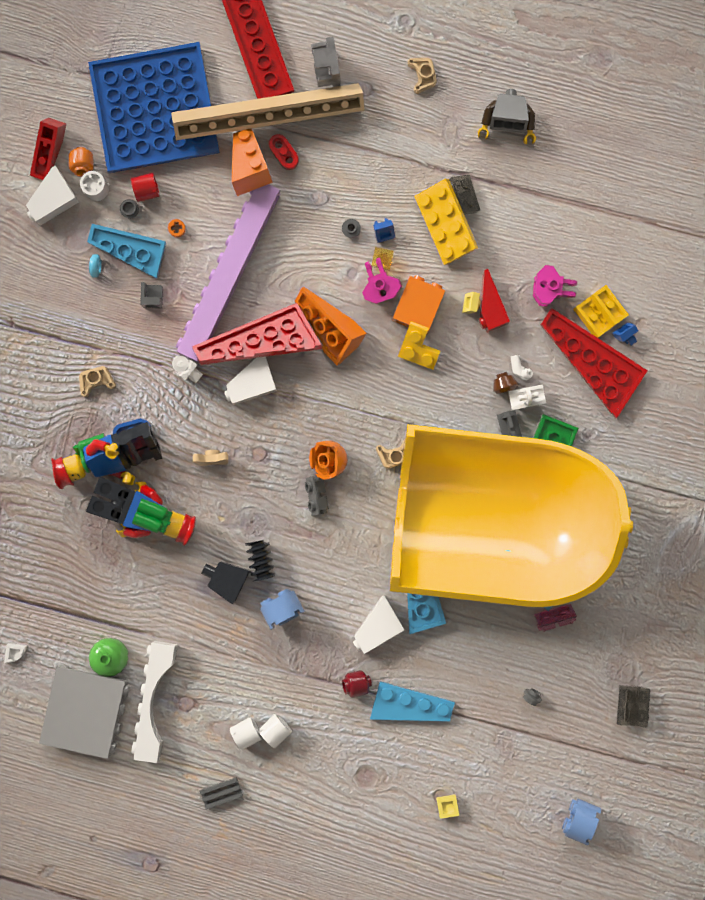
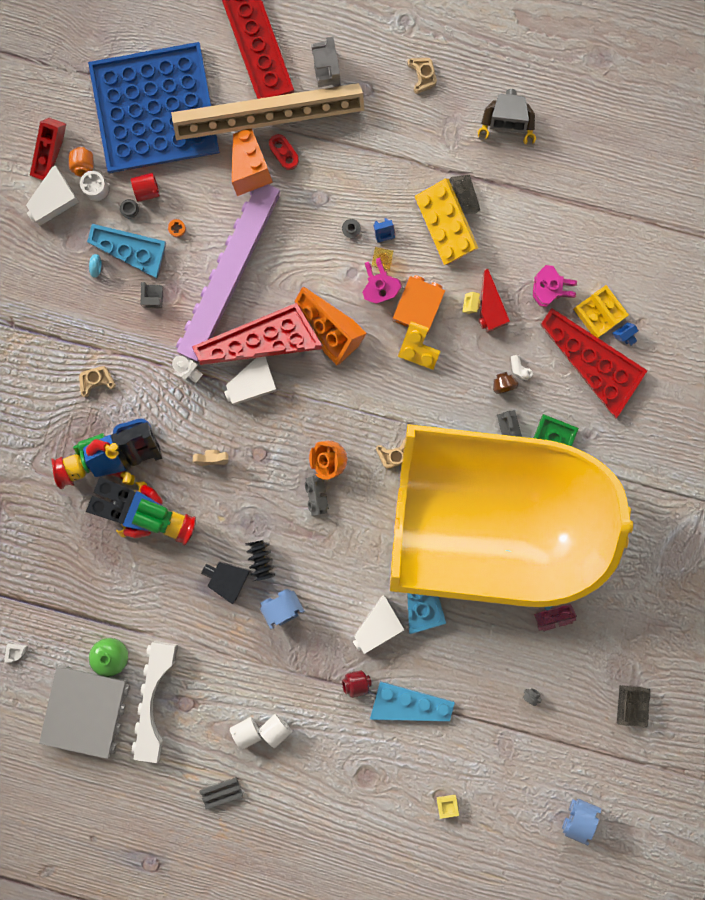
(527, 397): white hips -> none

